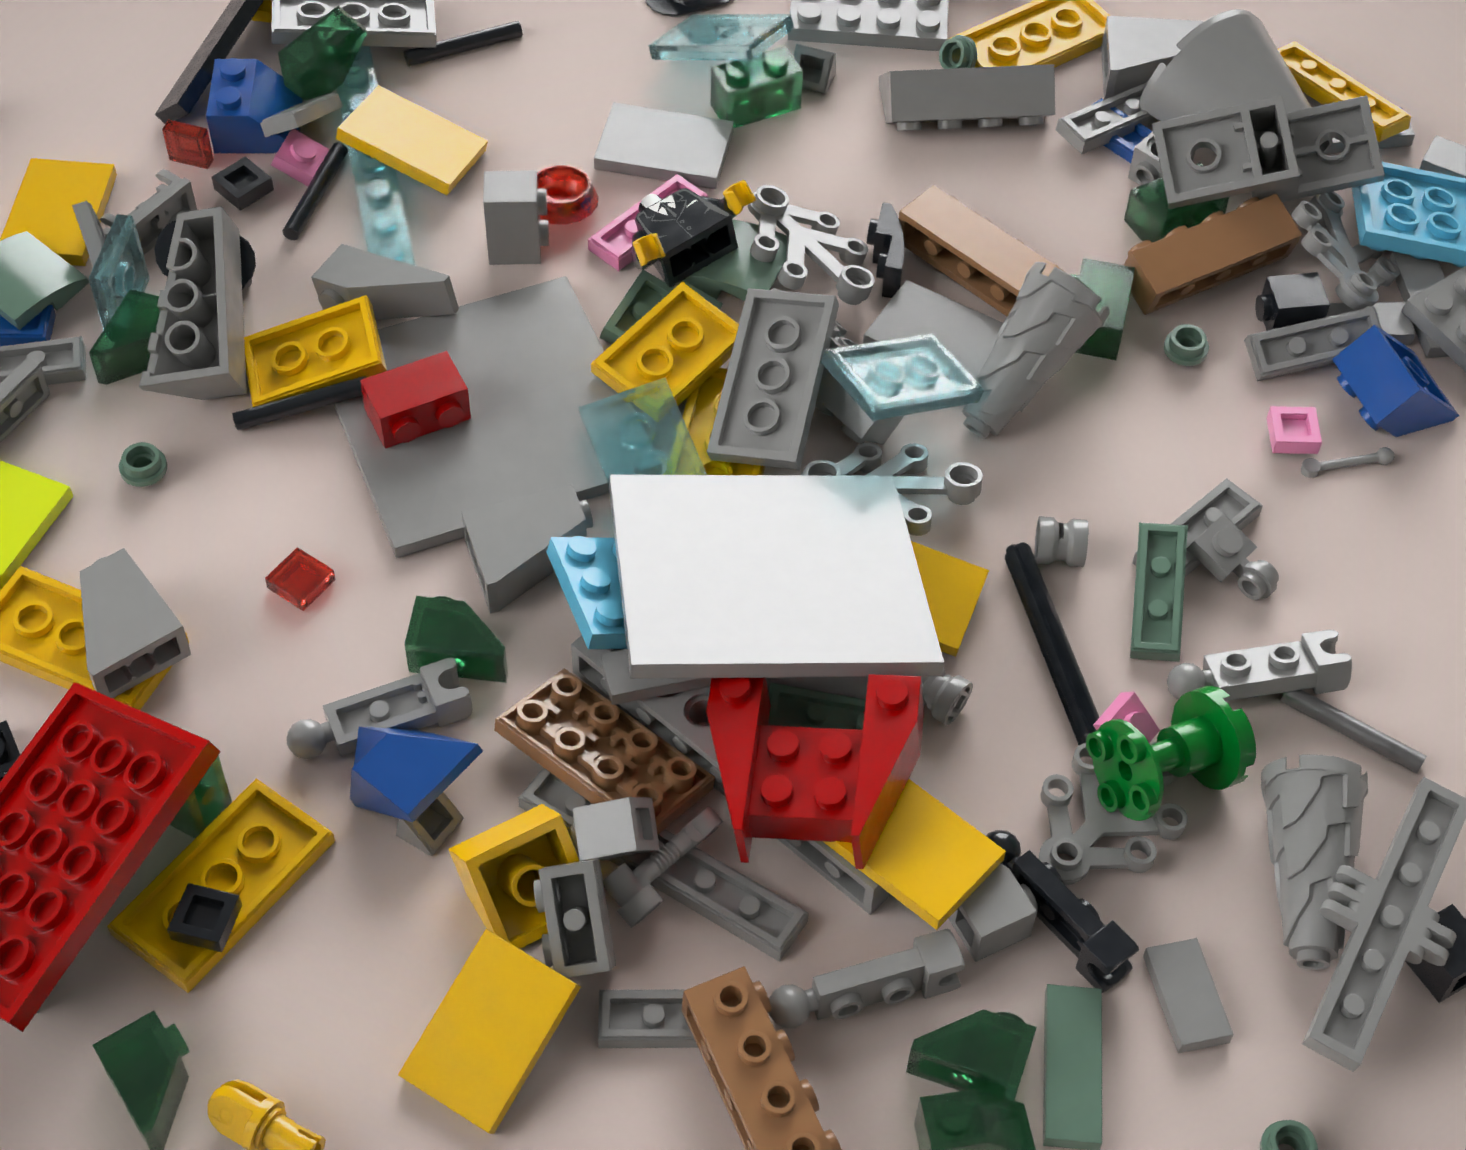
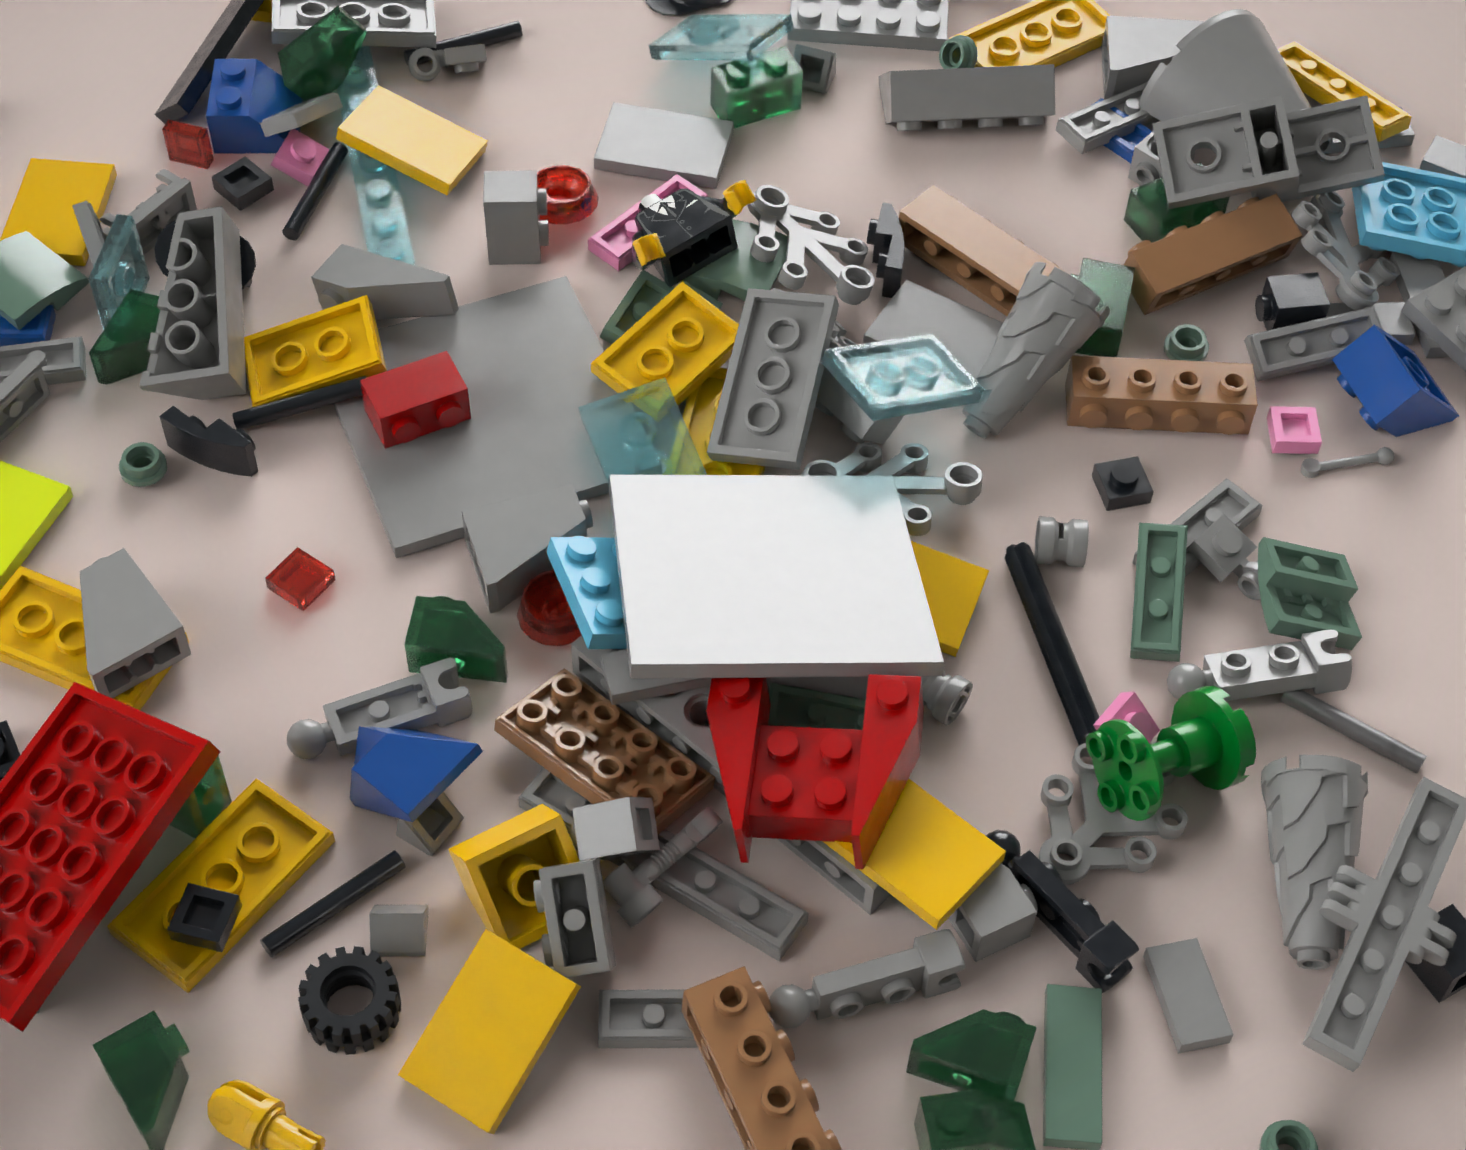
(211, 446): none -> black slope
(332, 903): none -> black bar
(343, 971): none -> black tyre
(398, 930): none -> light grey slope
(463, 59): none -> light grey plate
(539, 600): none -> clear red hat
(1122, 483): none -> black plate
(1163, 398): none -> medium nougat brick
(1306, 591): none -> sand green slope

